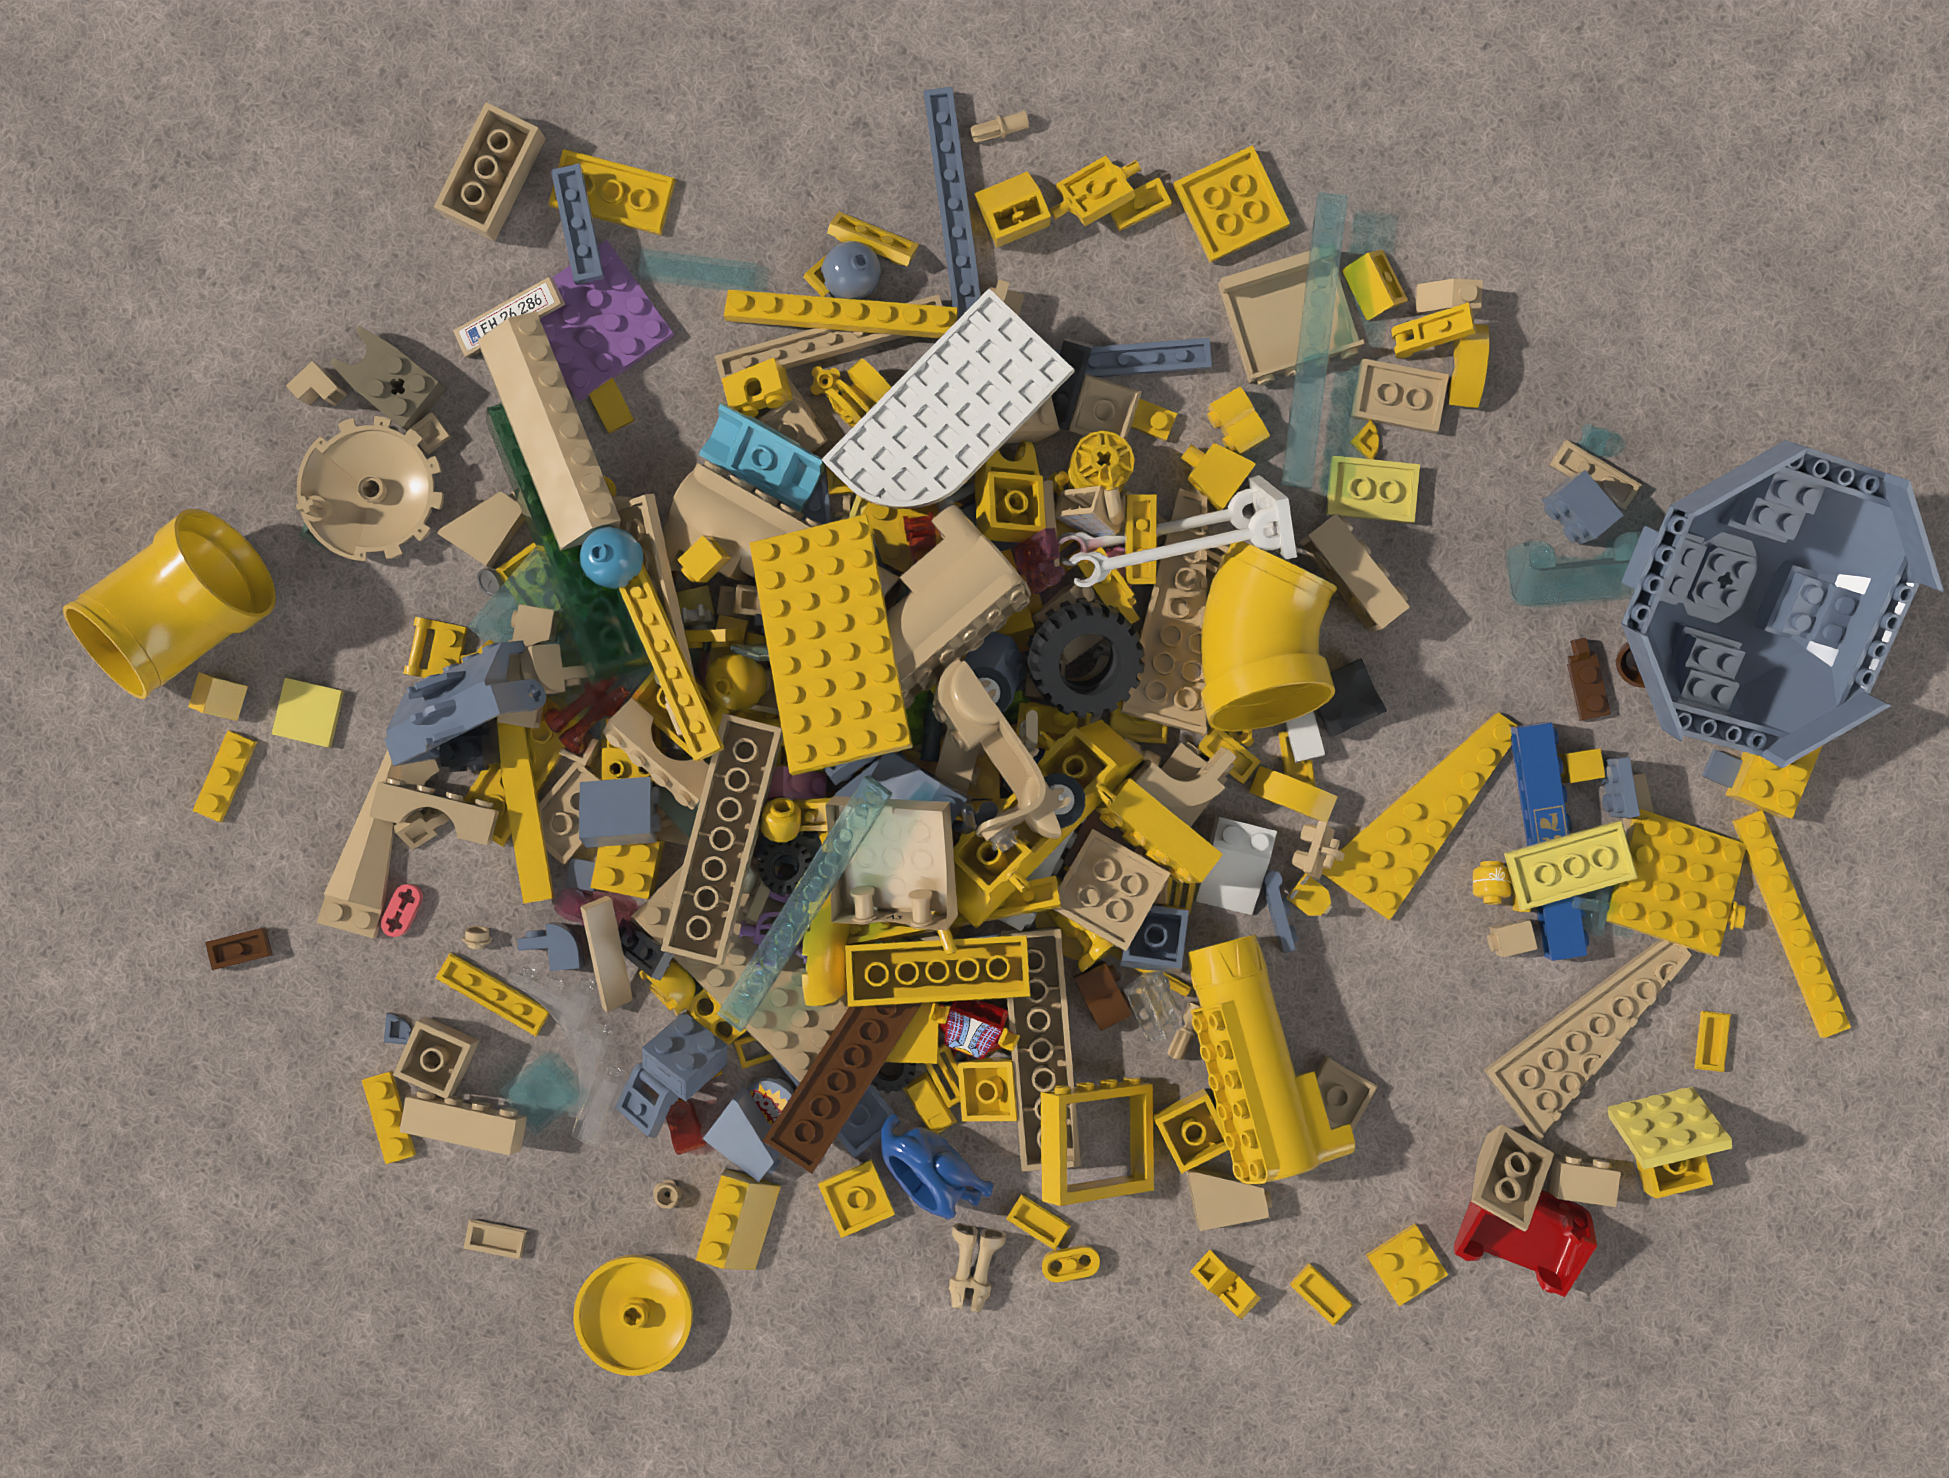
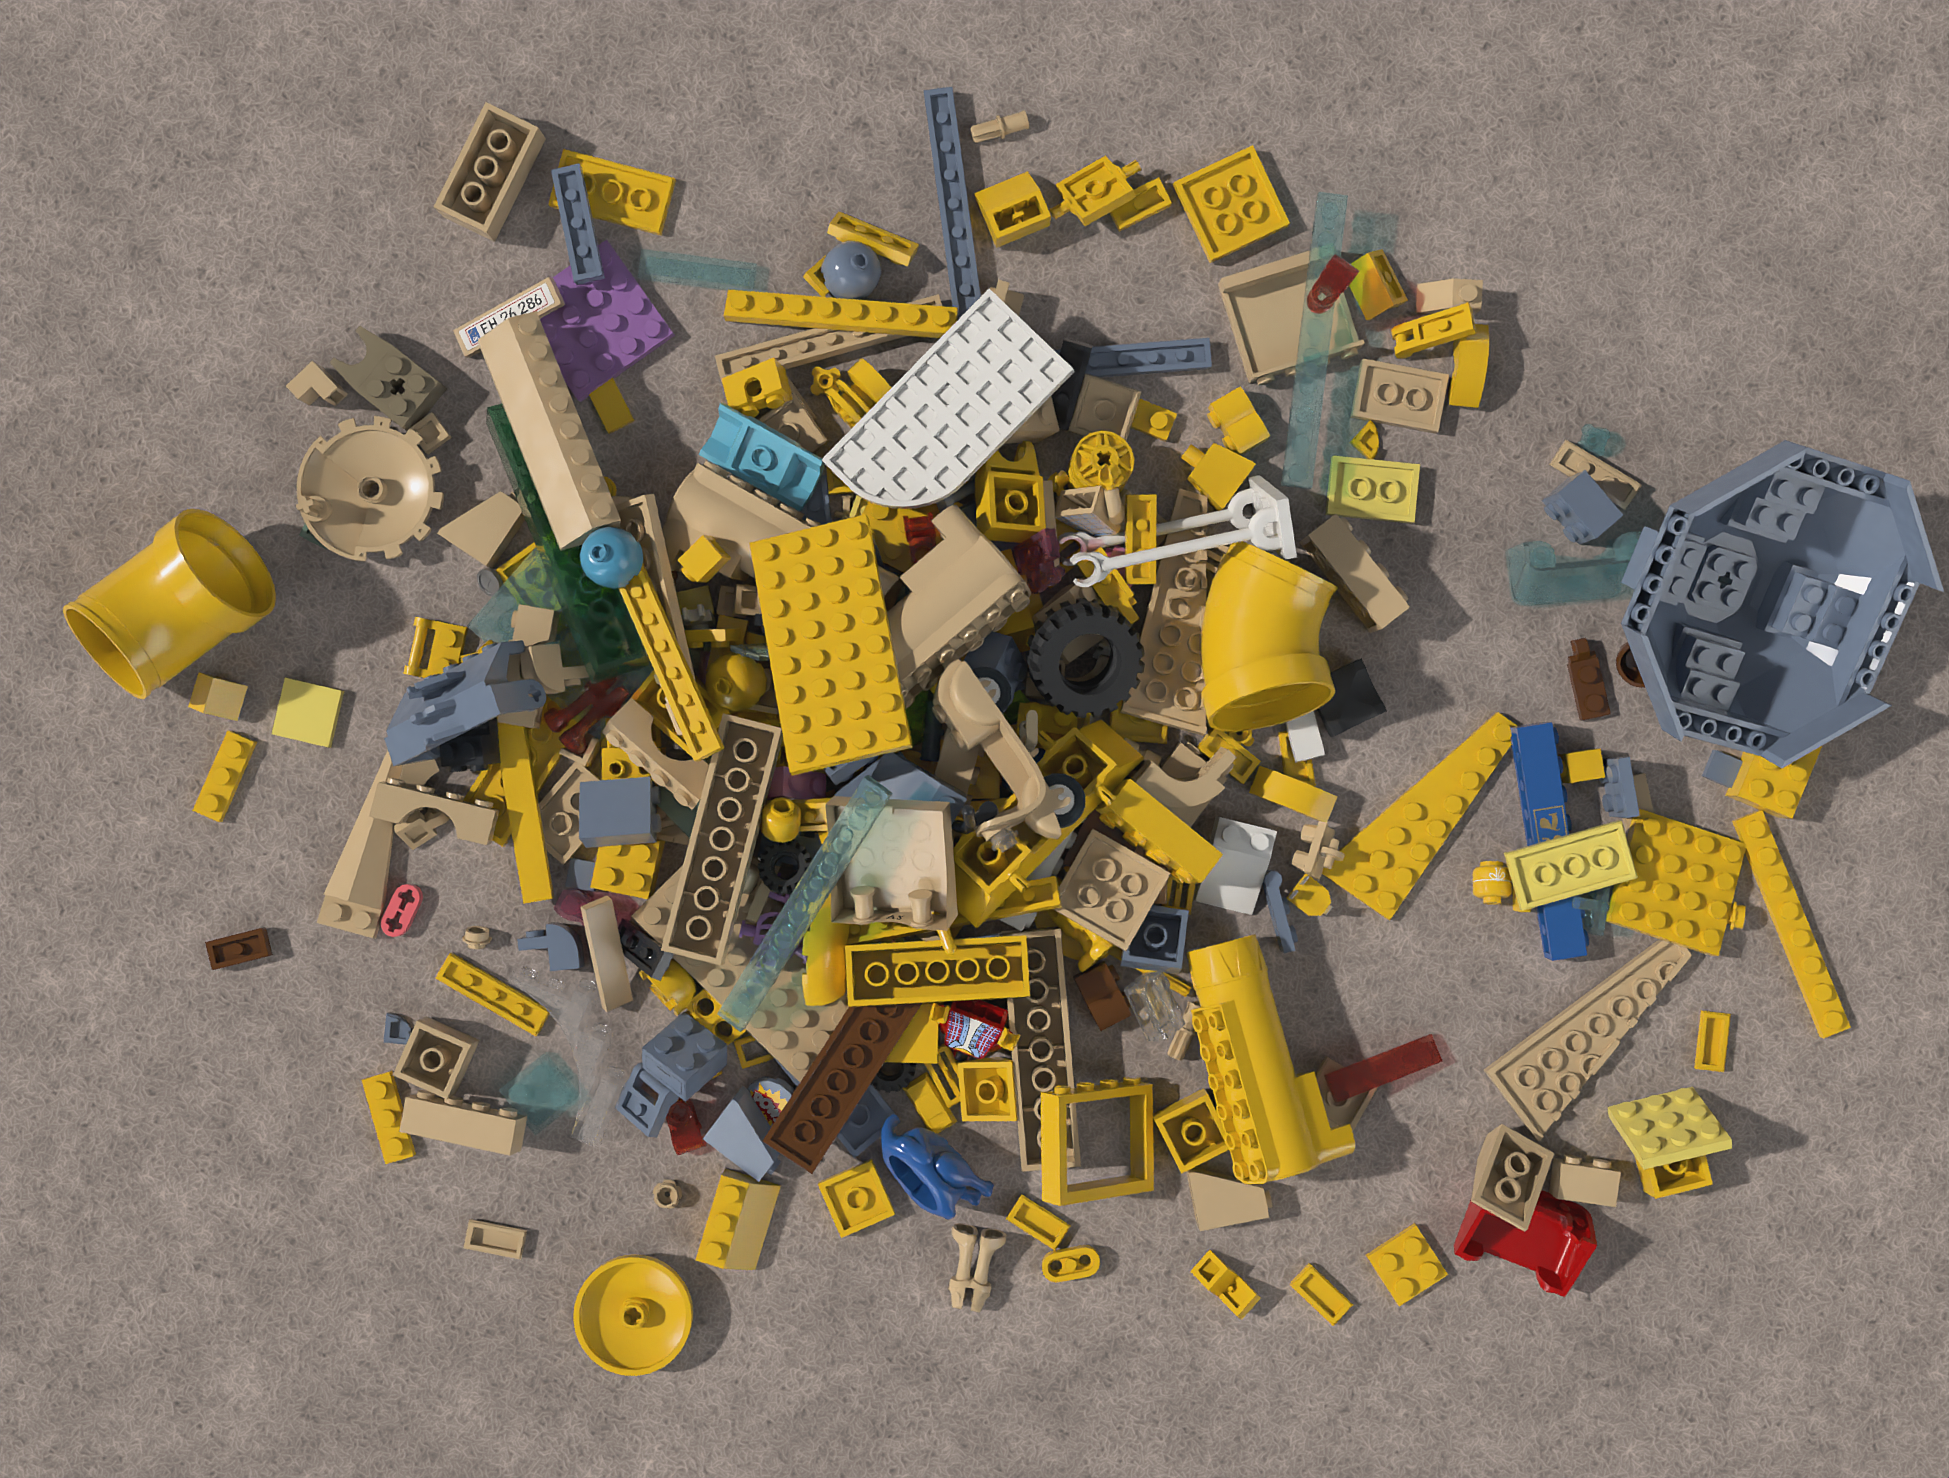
(1332, 282): none -> clear red piece
(1383, 1068): none -> clear red tile
(1512, 938): tan brick -> none

